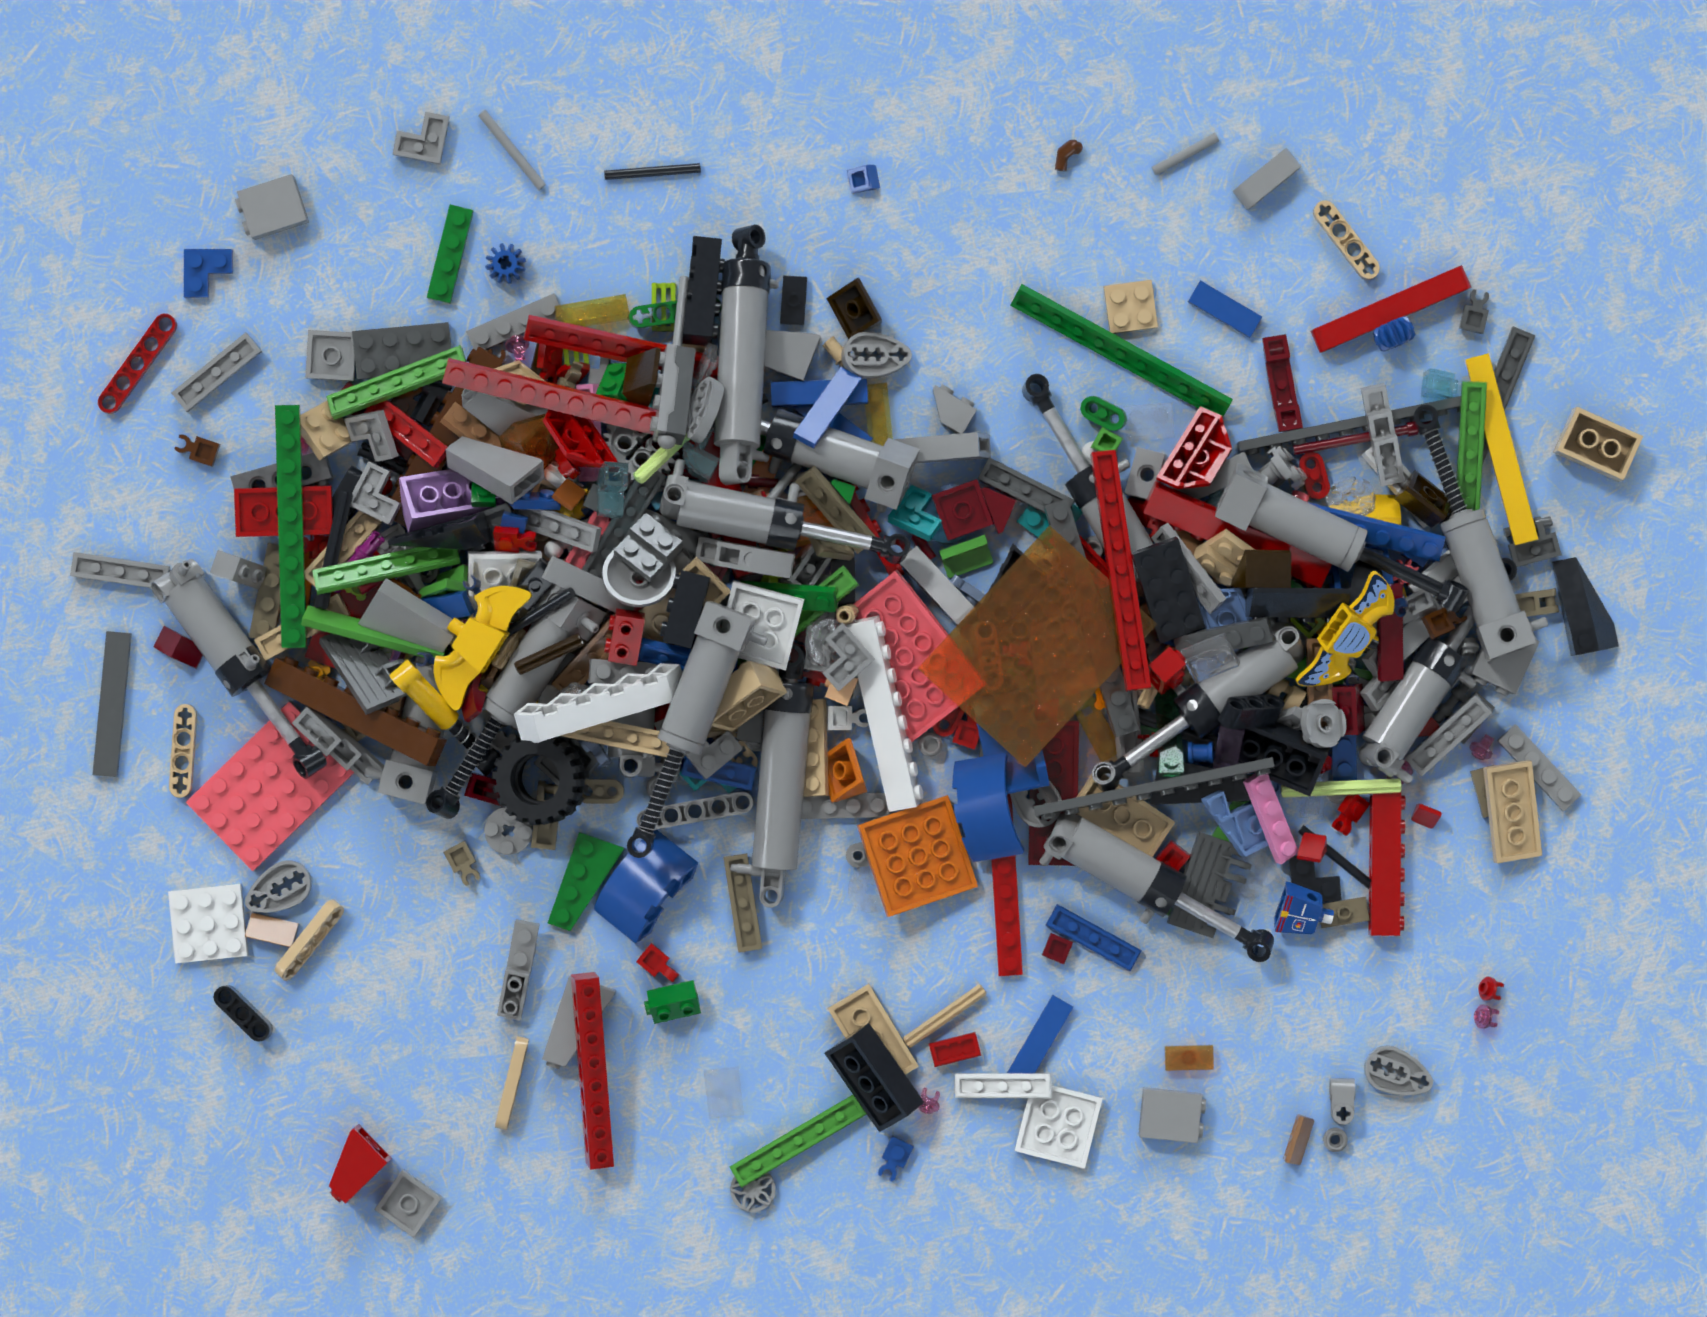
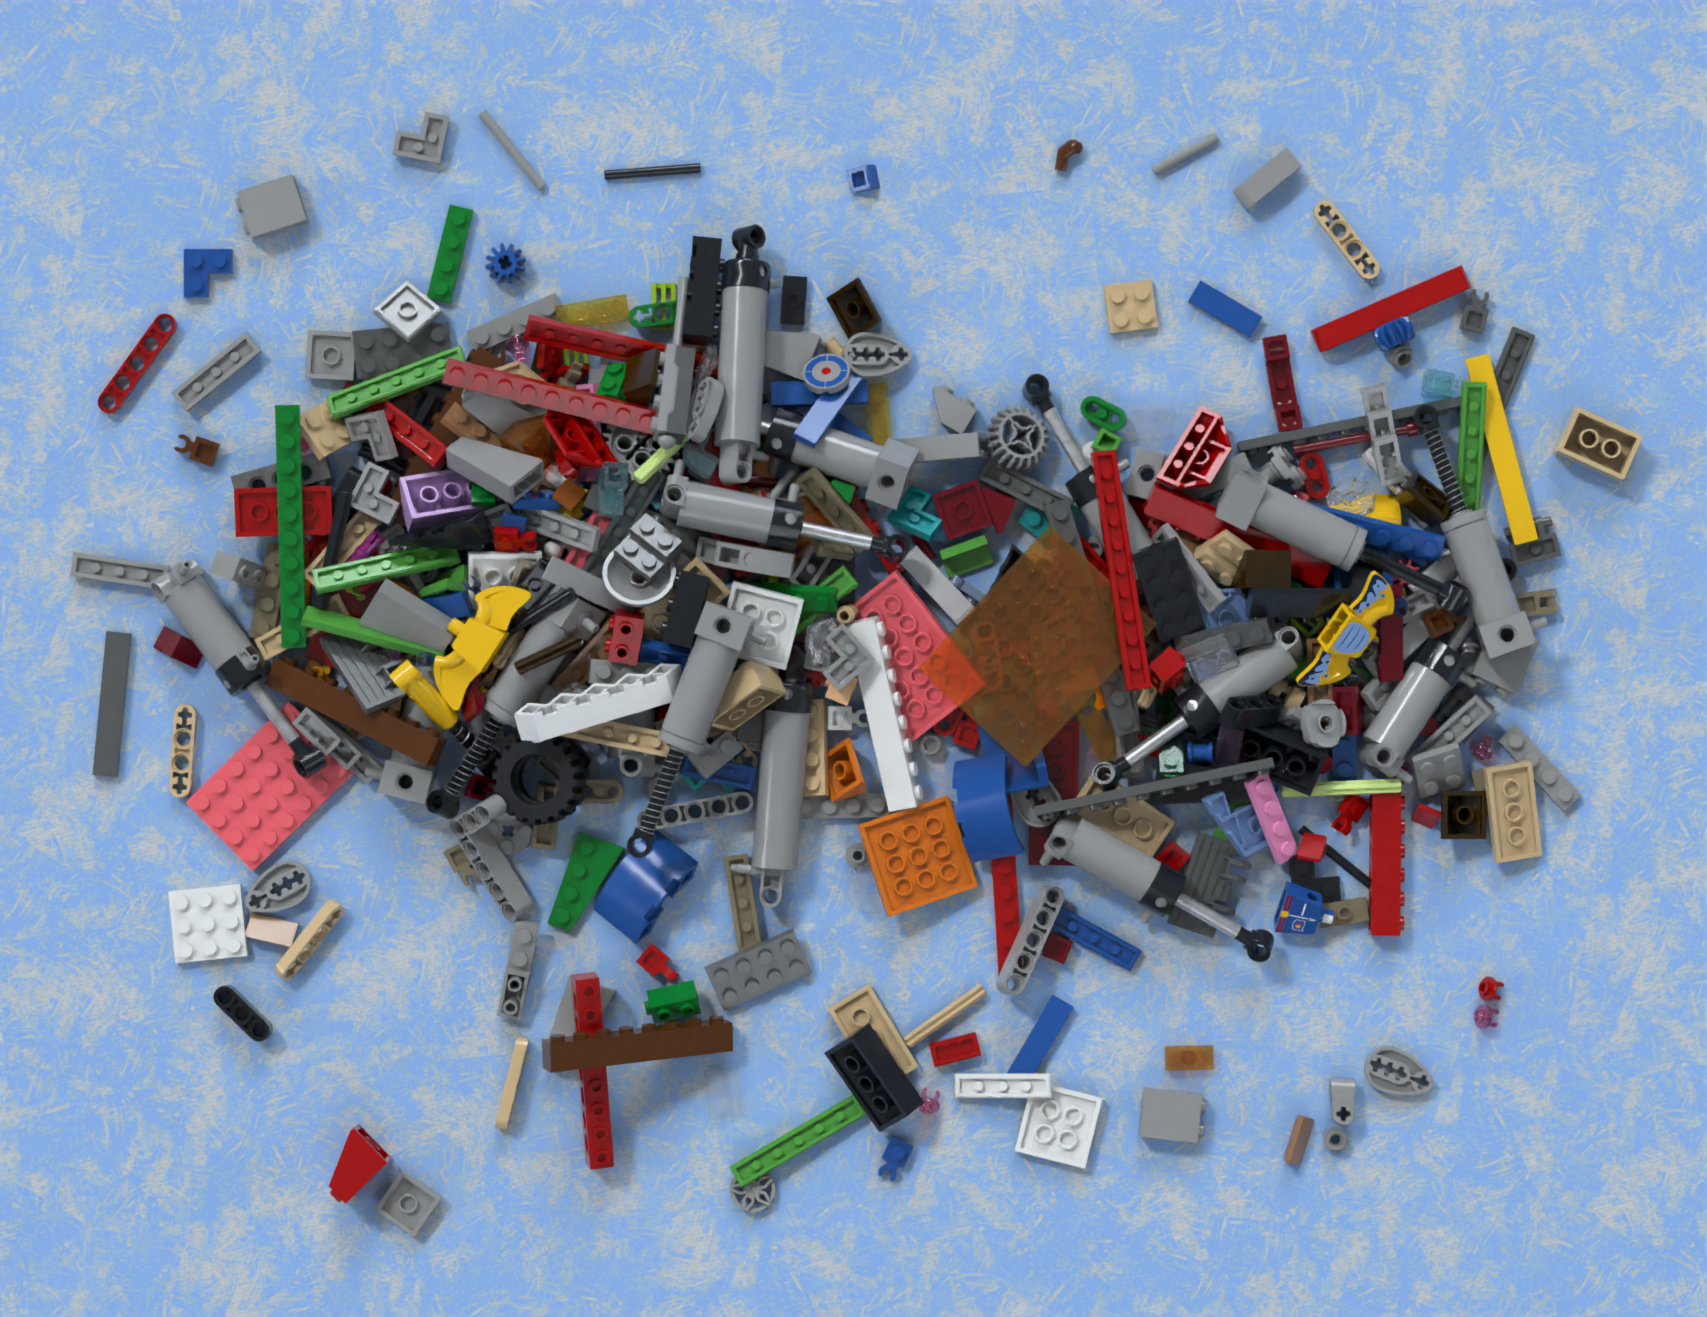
(407, 311): none -> plate
(488, 859): none -> light grey beam
(637, 1044): none -> reddish brown brick
(758, 969): none -> dark grey plate
(826, 373): none -> light grey tile
(1005, 420): none -> light grey gear
(1021, 947): none -> light grey beam
(1119, 351): green plate -> none
(1406, 358): none -> light grey plate
(1438, 770): none -> light grey plate
(1463, 814): none -> dark brown slope
(1584, 615): black wedge -> none

